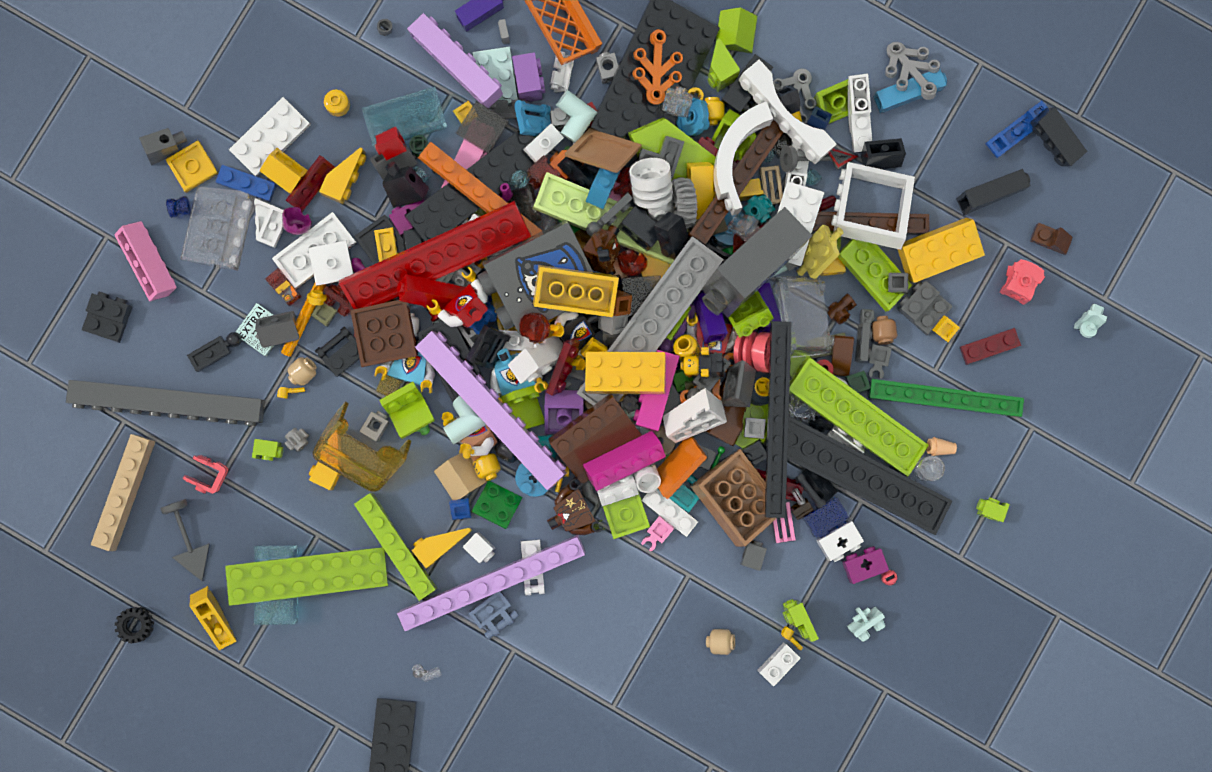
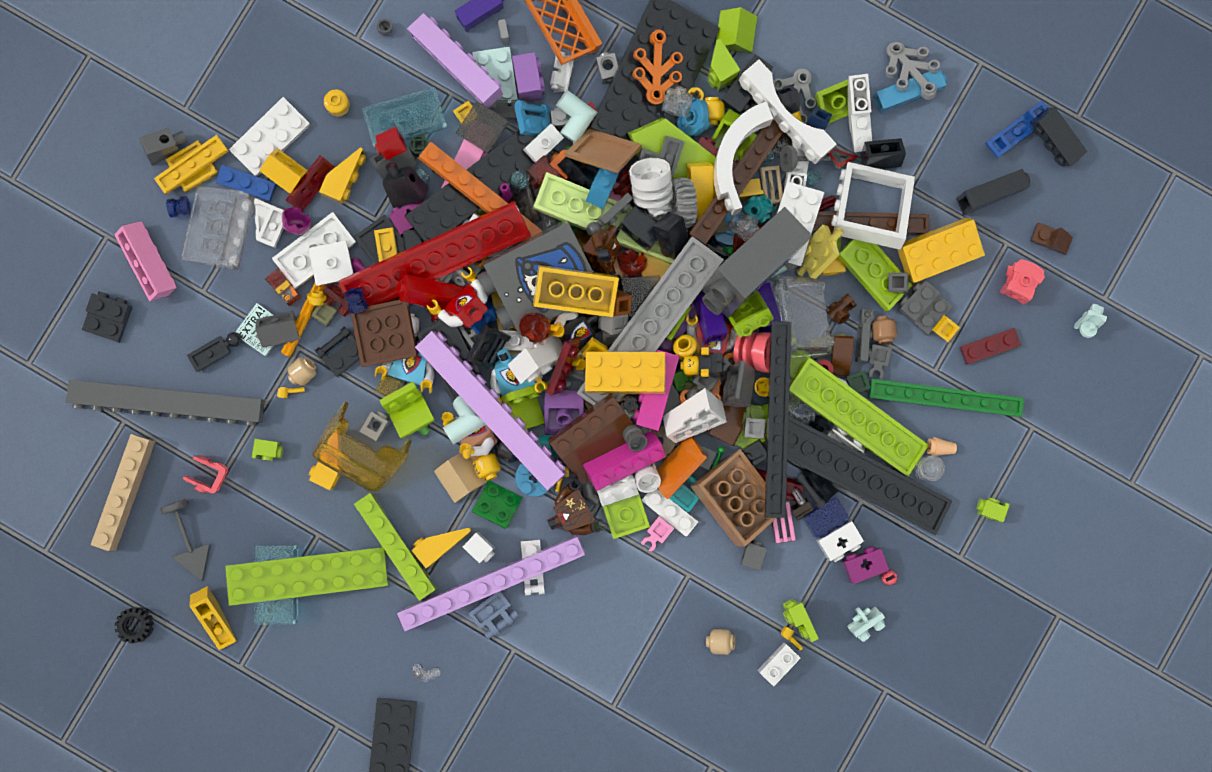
(191, 164): none -> yellow tile
(296, 439): light grey gear -> none
(355, 299): none -> clear blue wheel
(460, 509): blue tile -> none
(635, 438): none -> dark grey wheel

